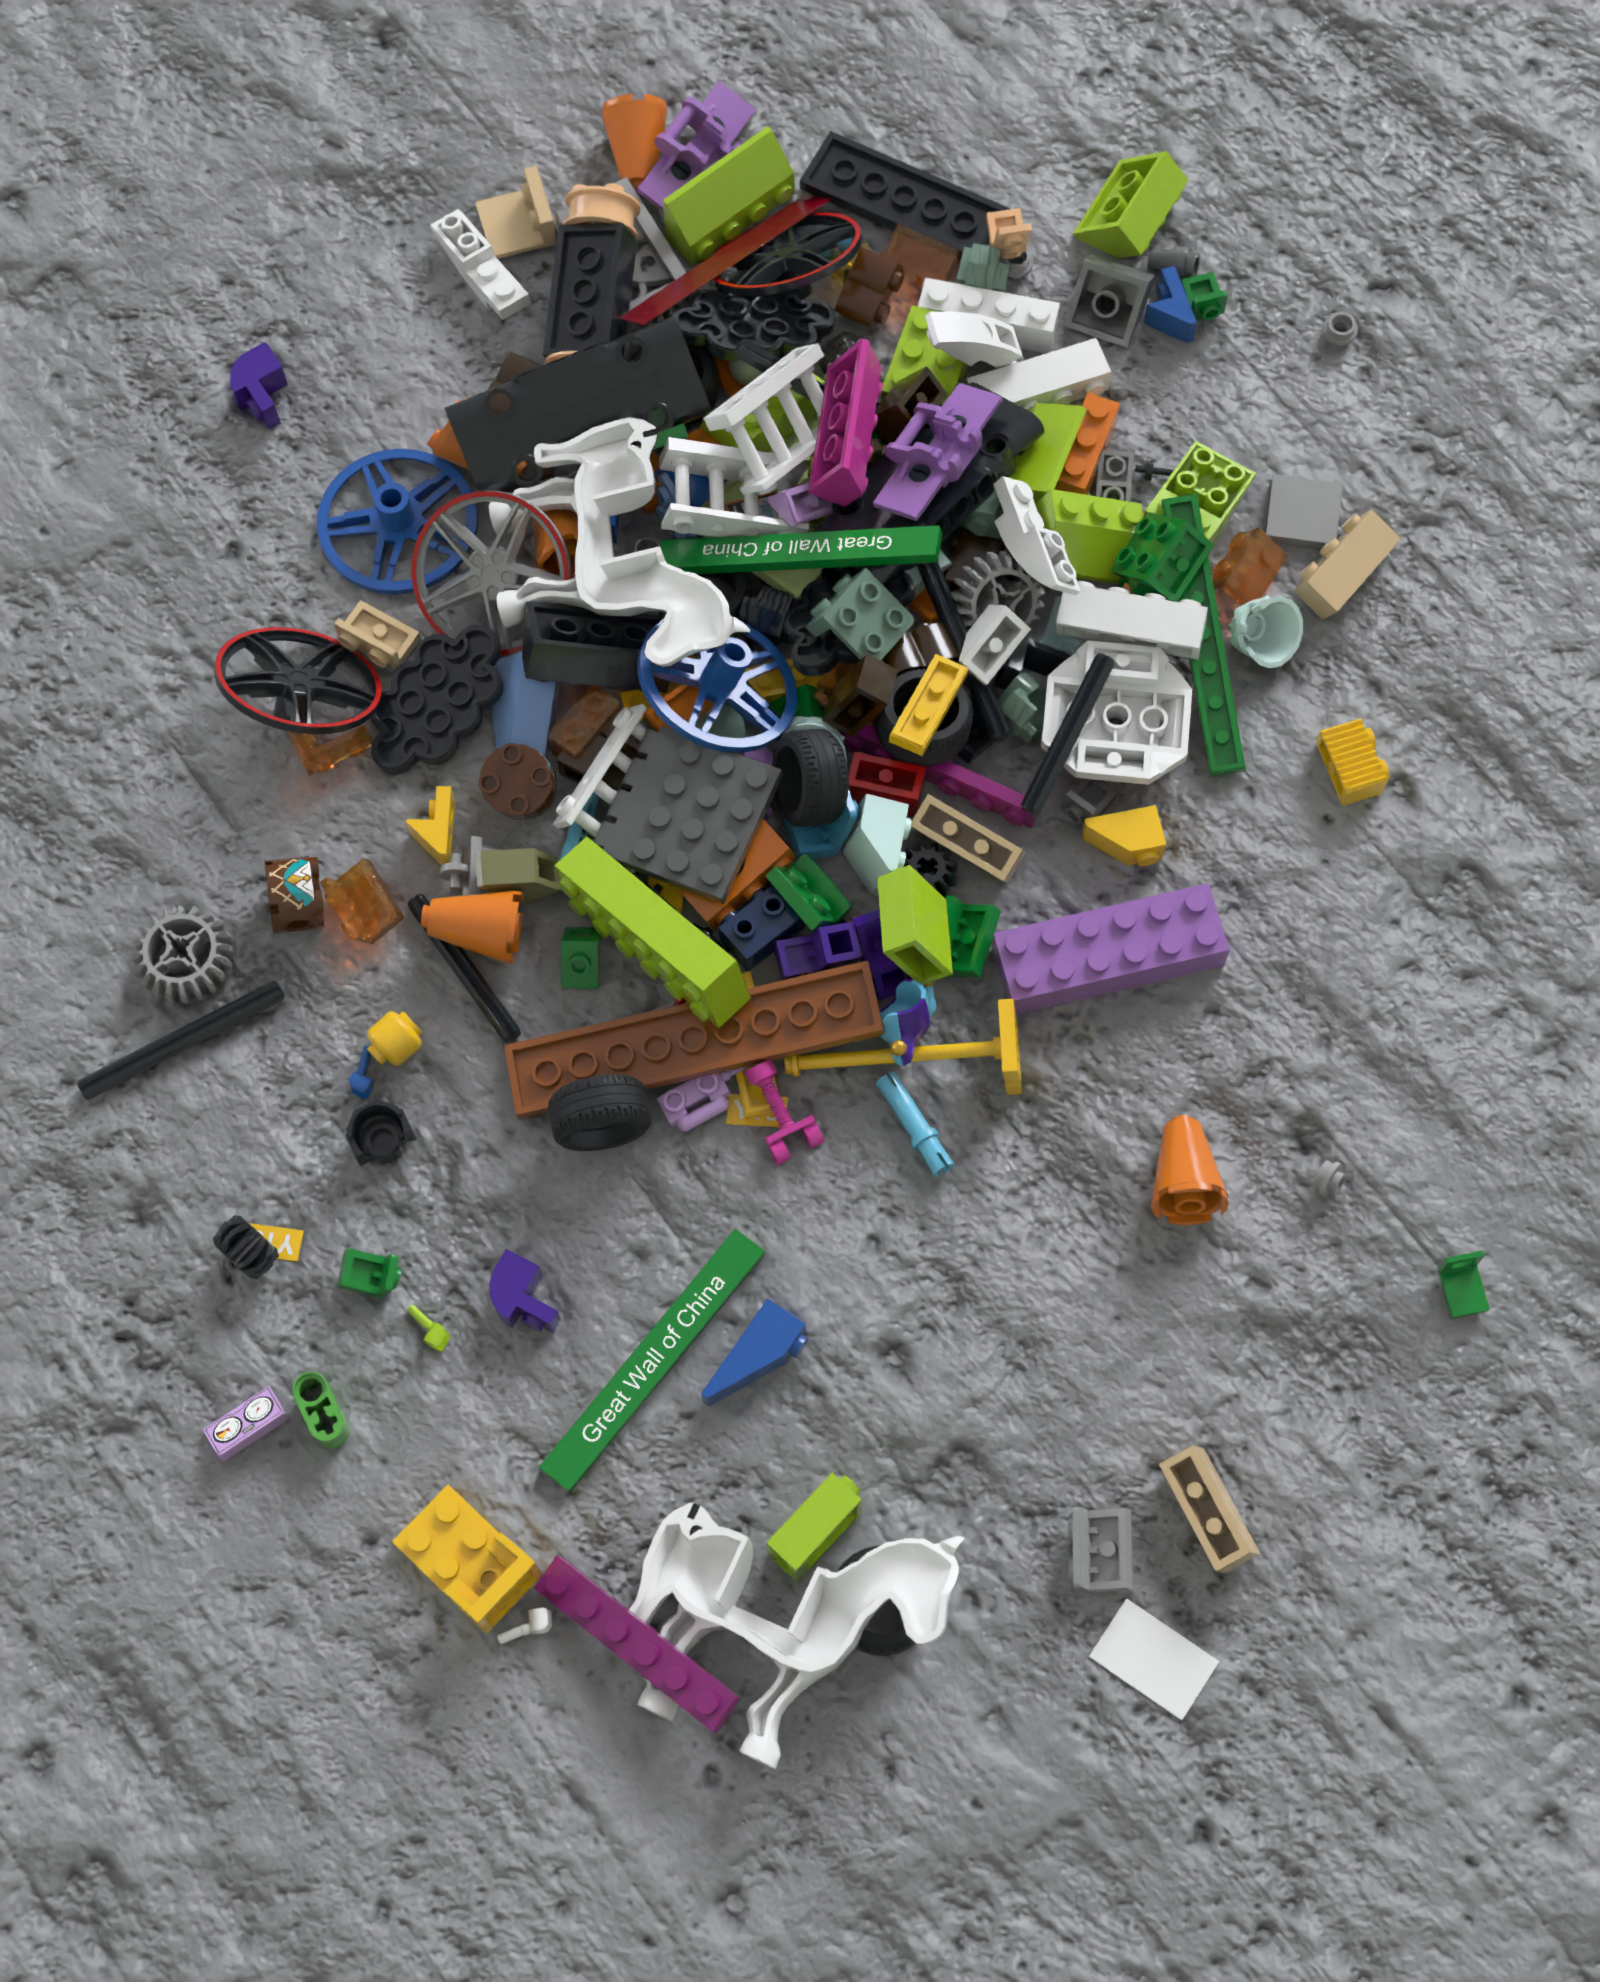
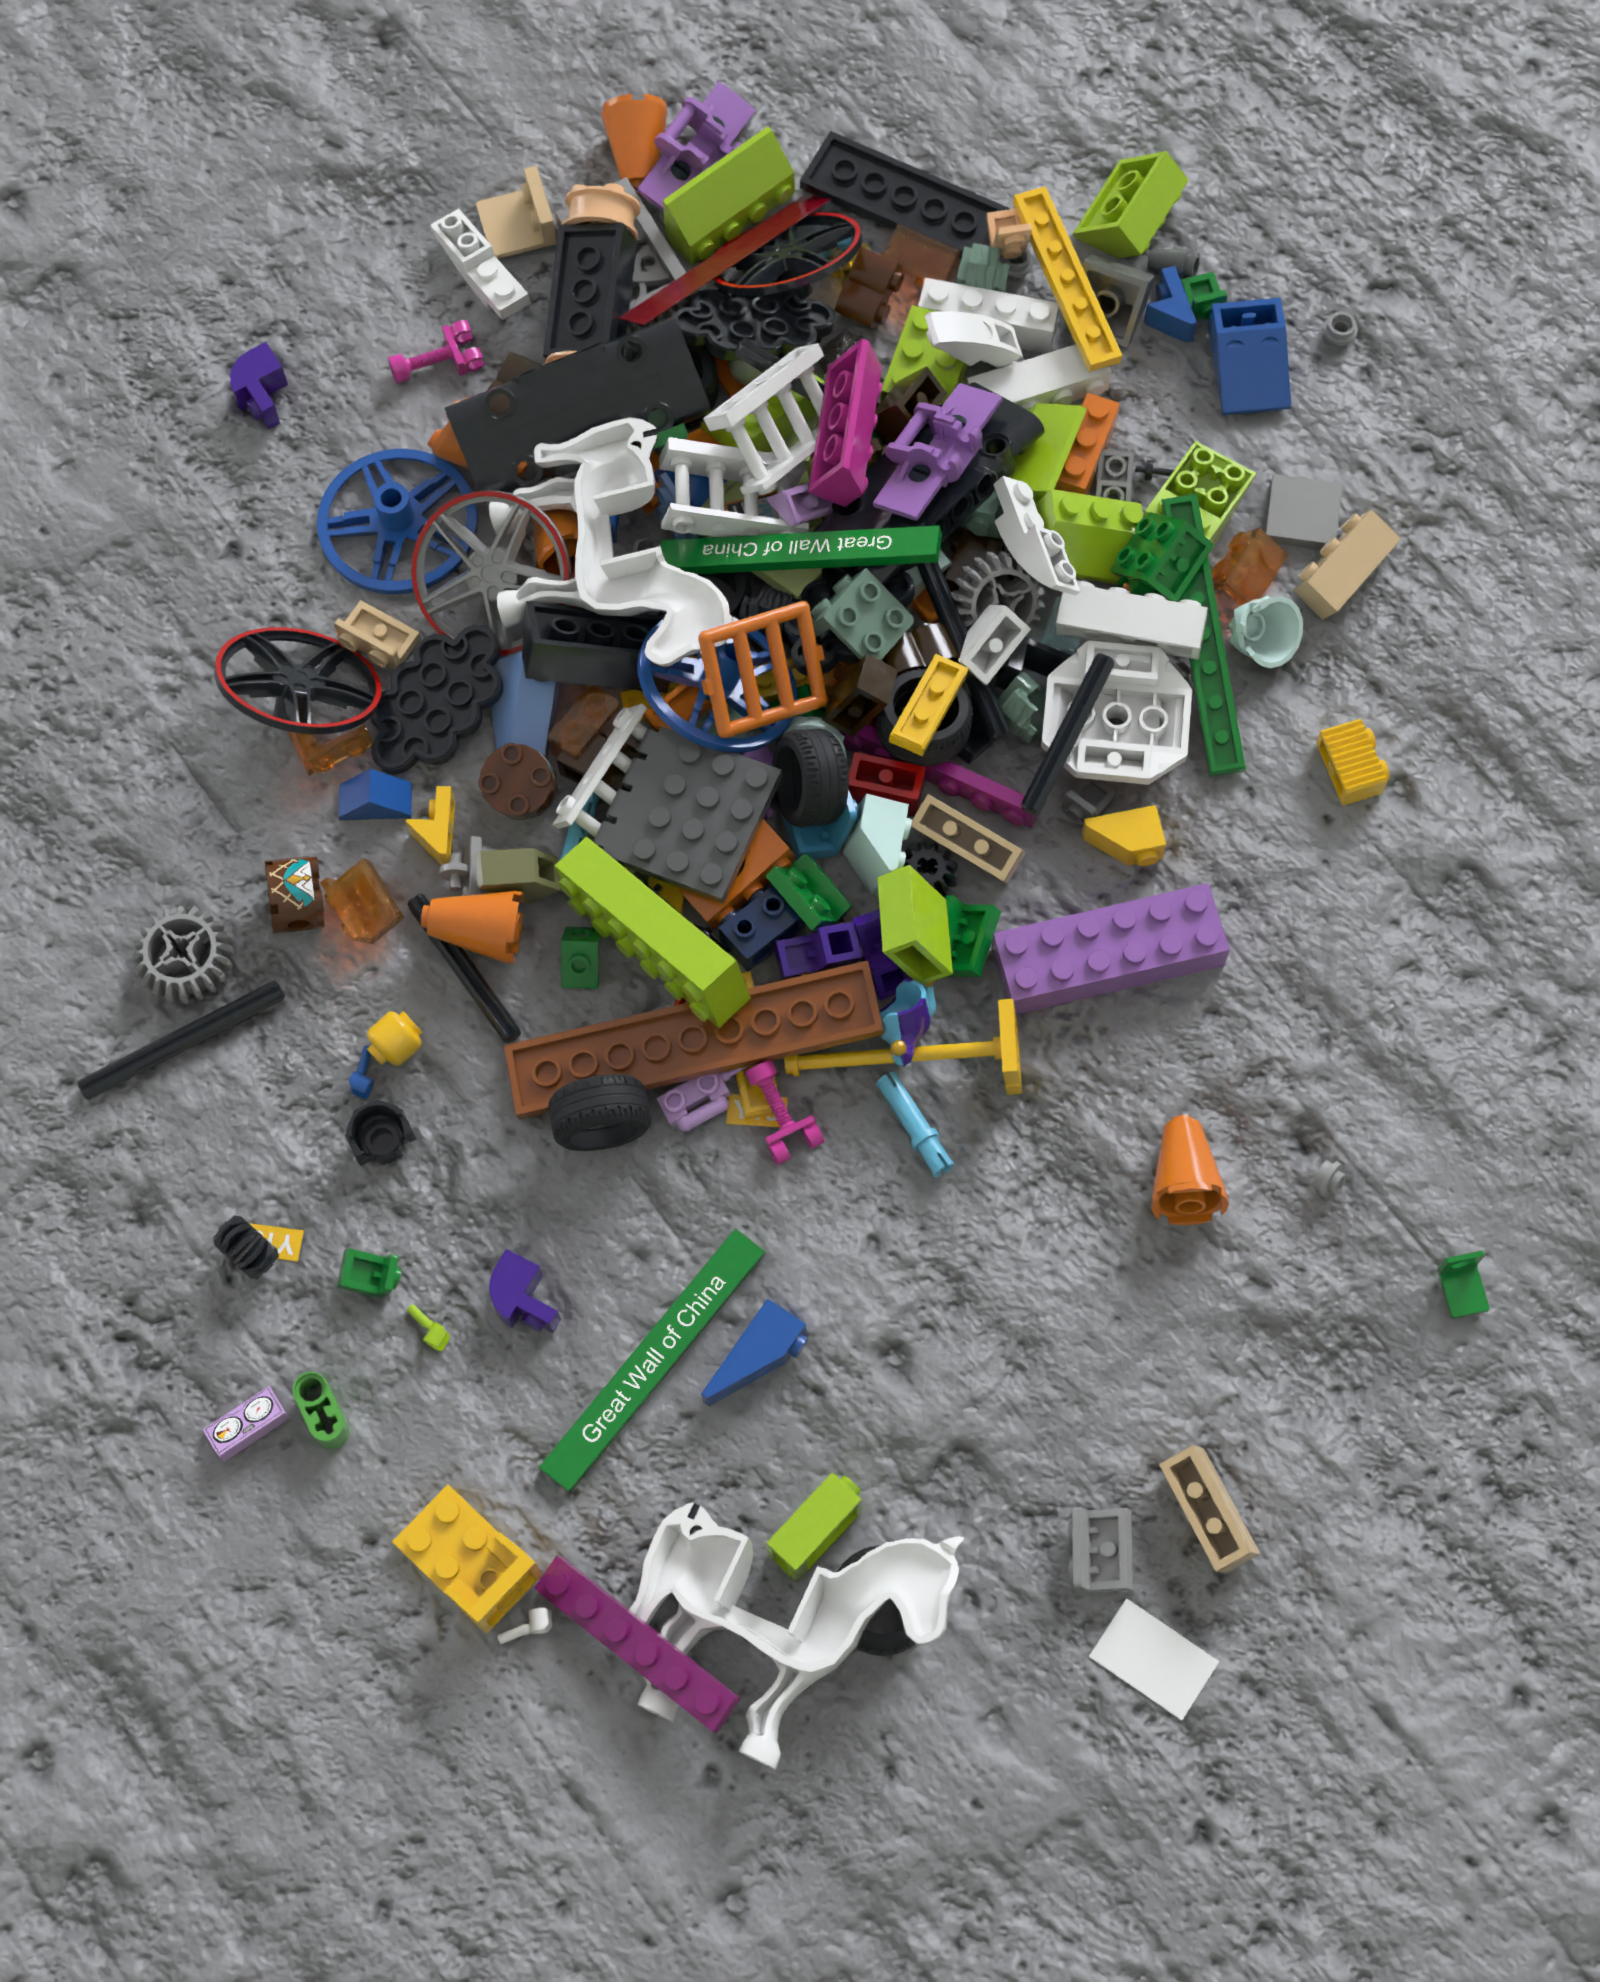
(375, 797): none -> blue slope
(456, 334): none -> dark pink bar
(738, 631): none -> orange bar
(1067, 280): none -> yellow plate
(1250, 355): none -> blue slope

